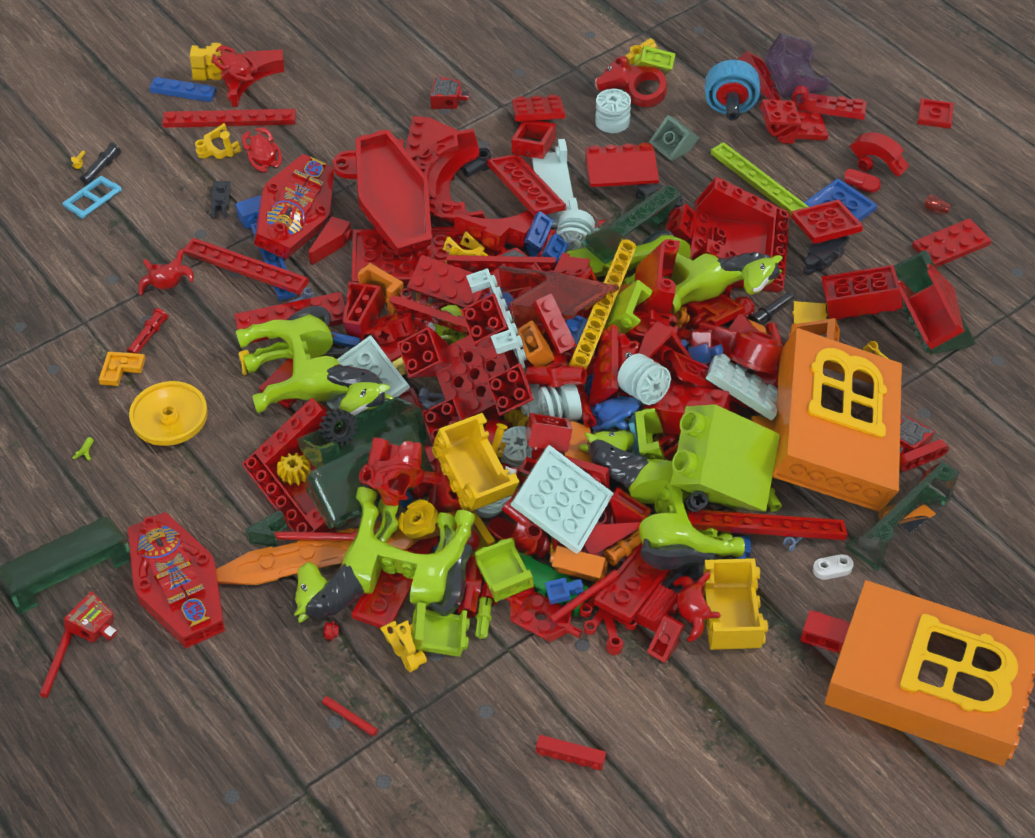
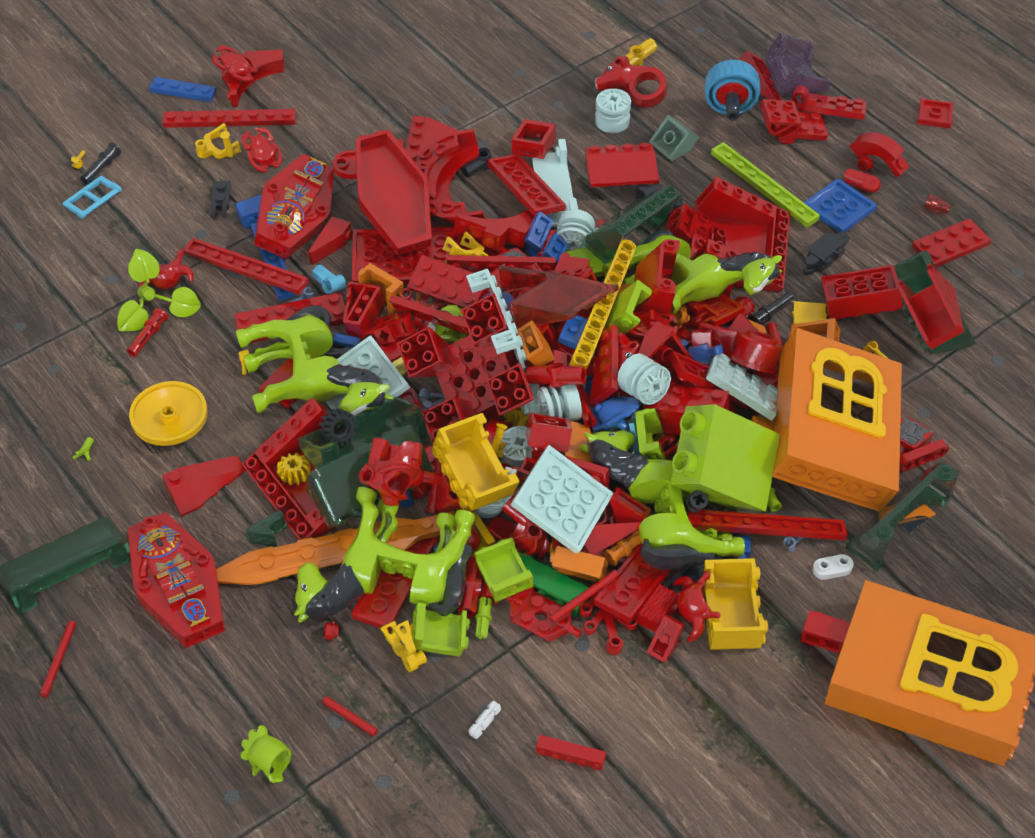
(91, 620): red torso -> none
(117, 363): light orange plate -> none
(141, 268): none -> lime plant
(196, 483): none -> red wedge
(202, 63): yellow hips -> none
(266, 751): none -> lime piece
(329, 282): none -> medium azure piece
(332, 536): red piece -> none
(425, 525): yellow plate -> none
(447, 94): torso -> none
(484, 719): none -> white axle
(538, 108): red plate -> none
(554, 324): plate -> none
(560, 590): blue plate -> none
(655, 58): lime panel -> none
(826, 221): red plate -> none

